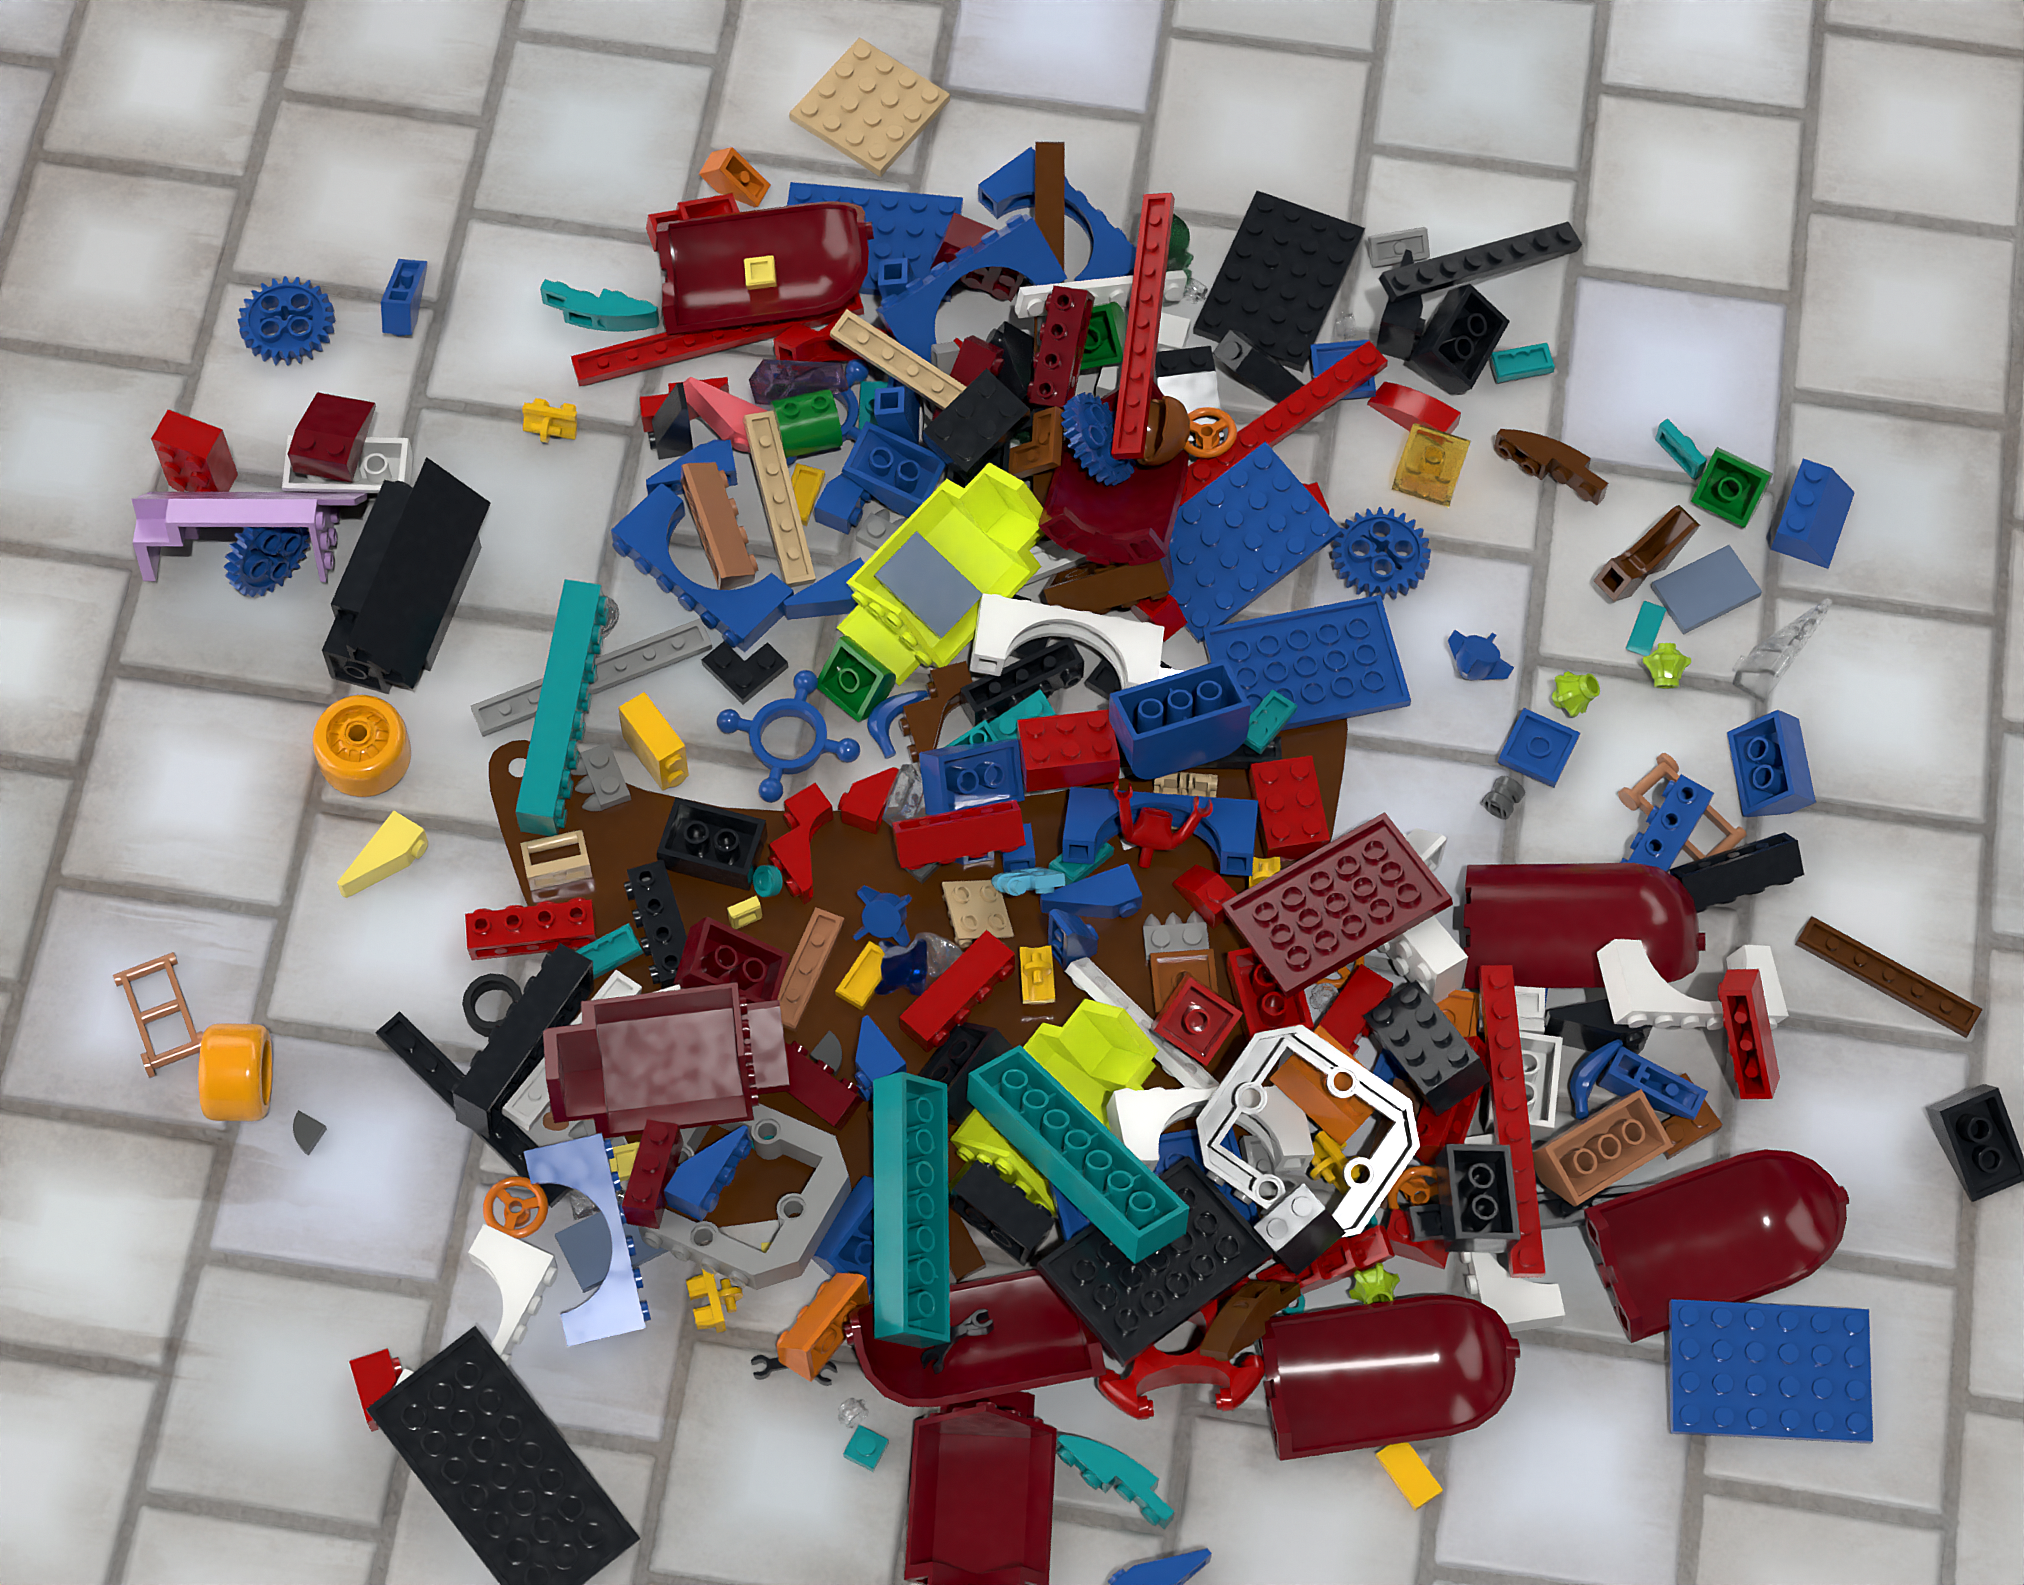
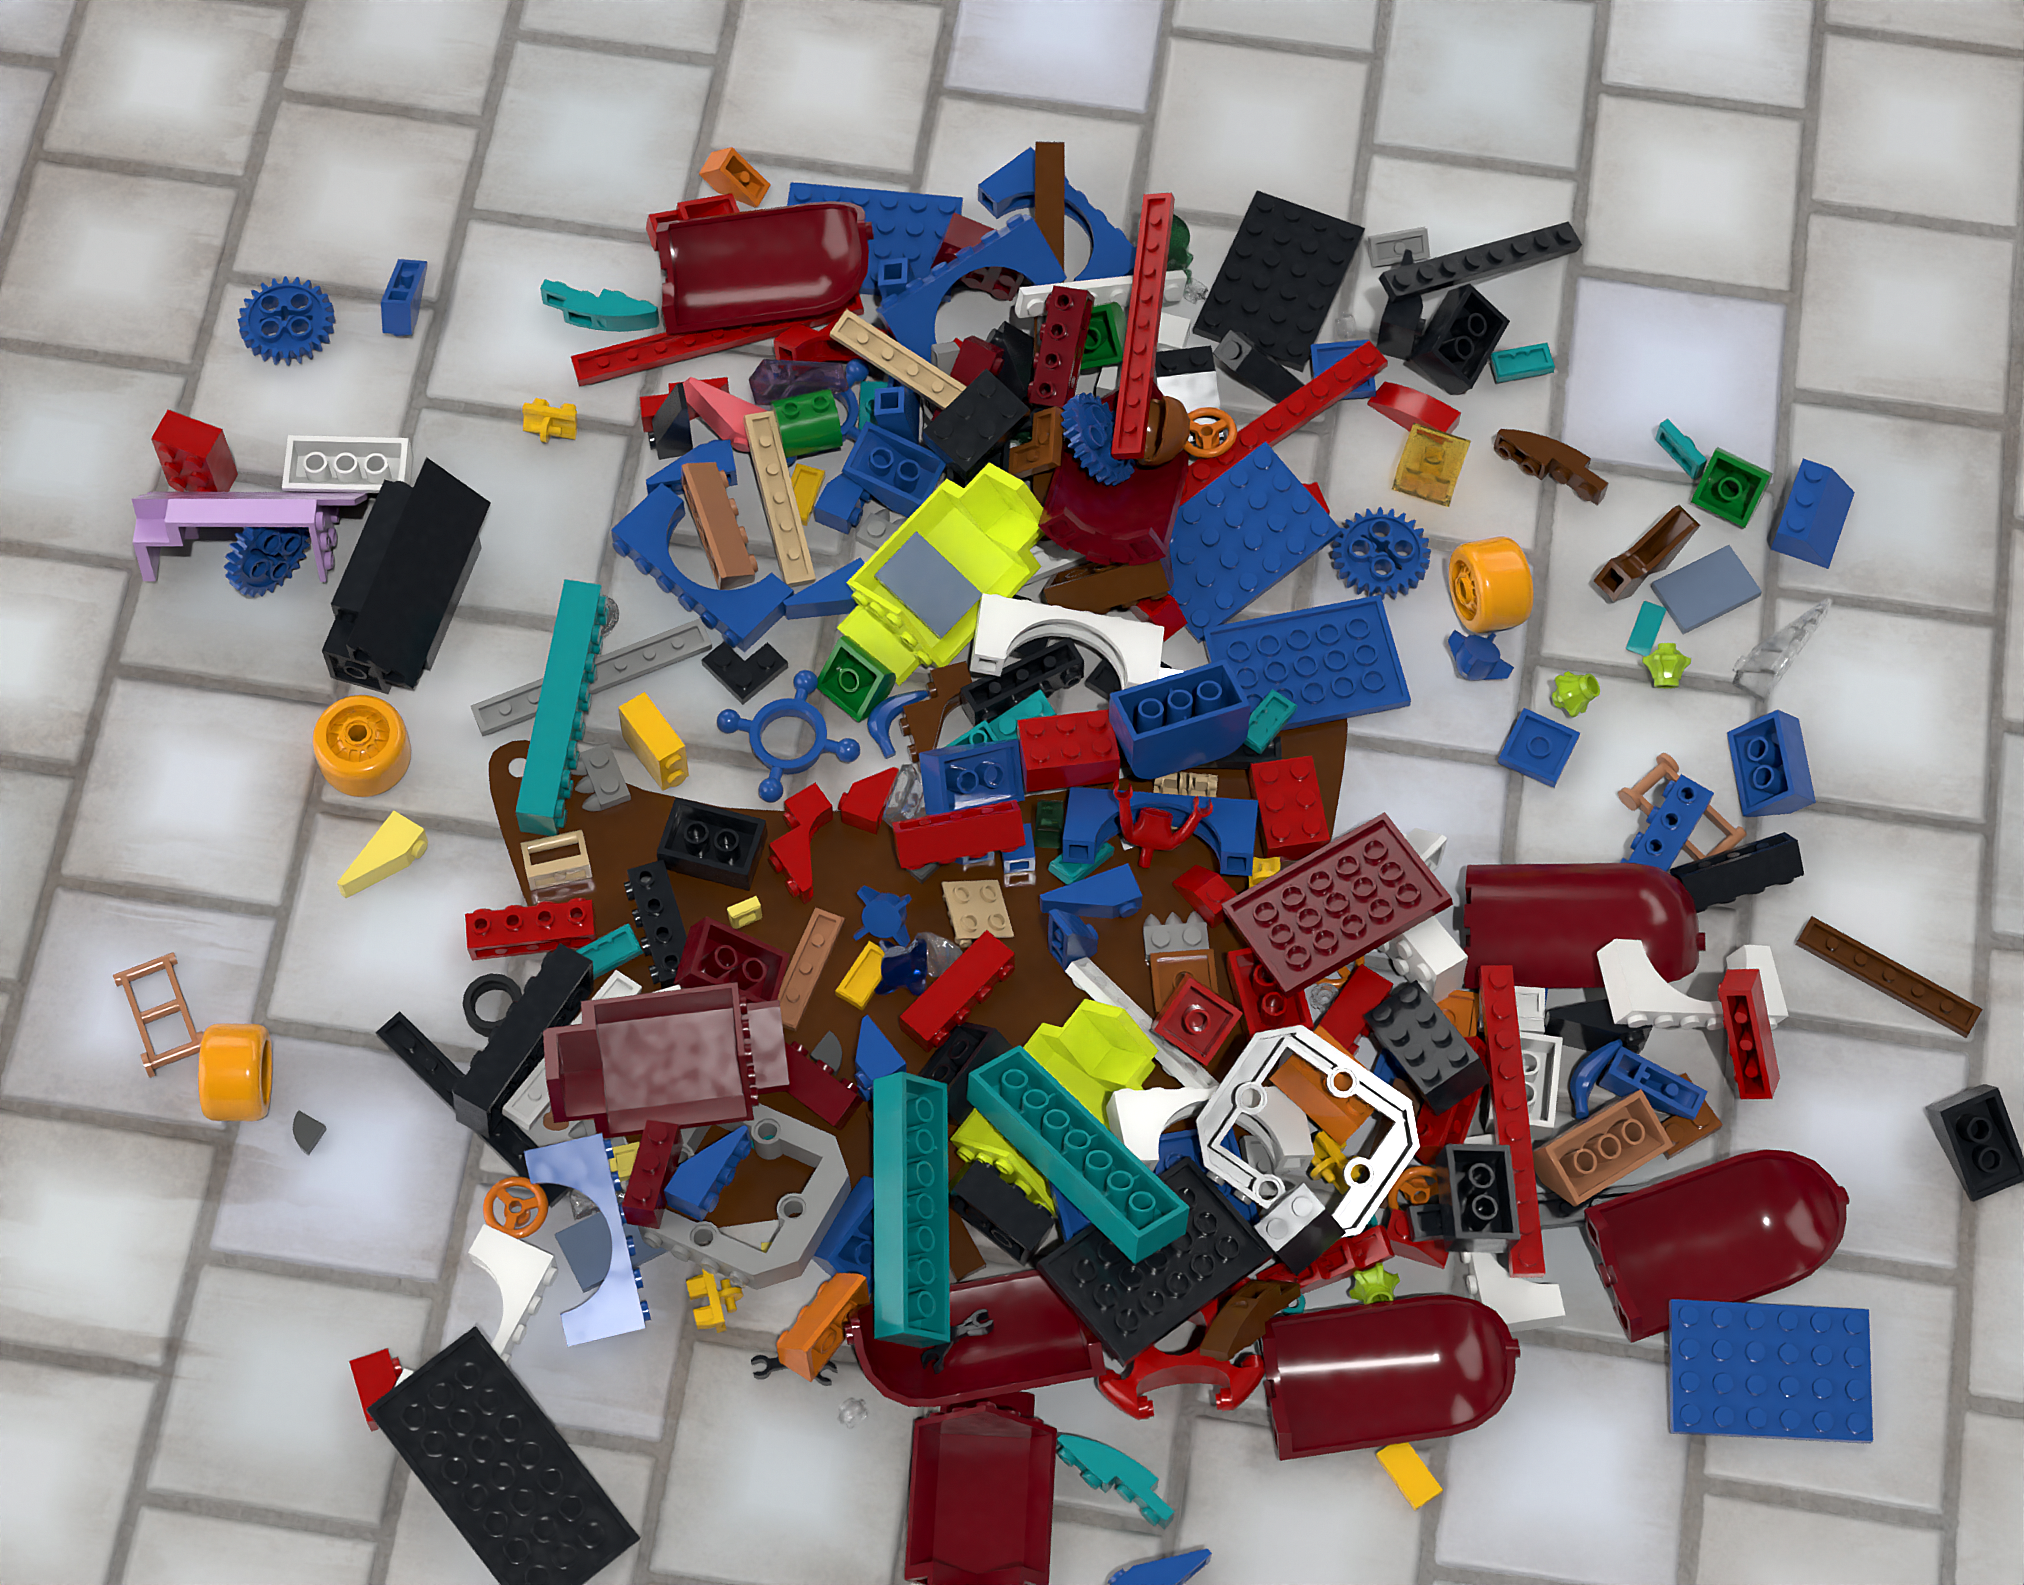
(331, 437): dark red slope -> none
(760, 272): light yellow tile -> none
(767, 880): teal tile -> none
(866, 1448): teal plate -> none
(869, 107): tan plate -> none
(1036, 878): medium azure plate -> none
(1037, 975): yellow hips -> none
(1049, 824): none -> clear green leg
(1491, 584): none -> light orange wheel
(1502, 799): dark grey wheel -> none

